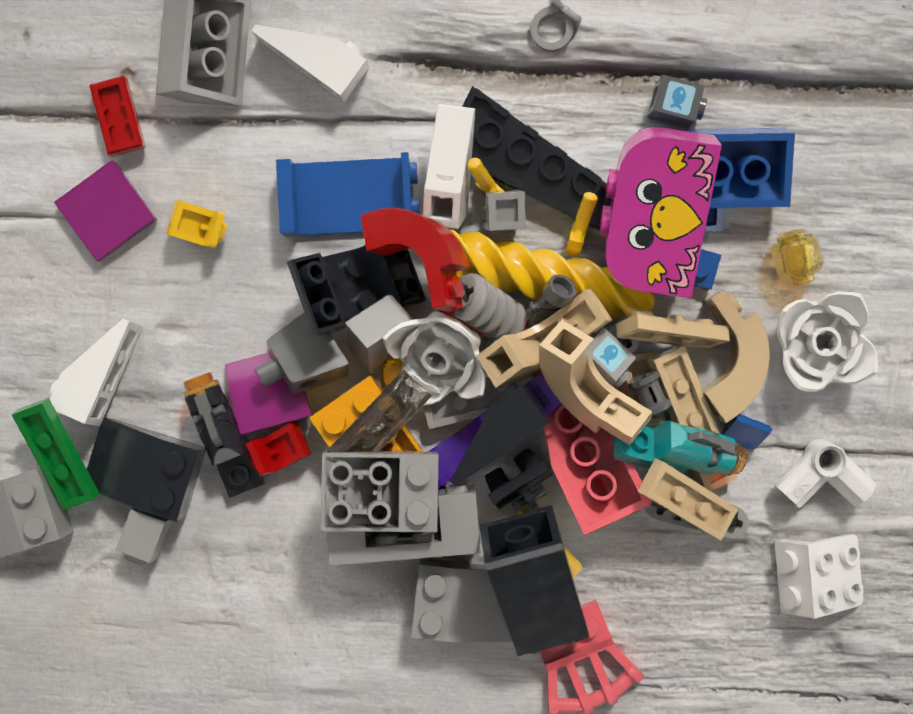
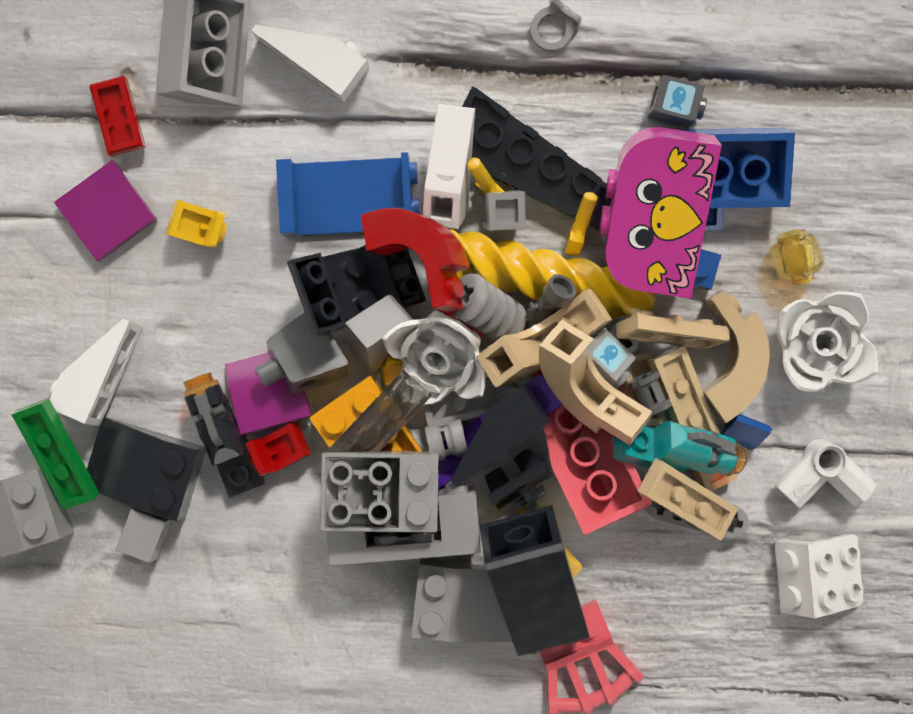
(454, 438): none -> light grey wheel

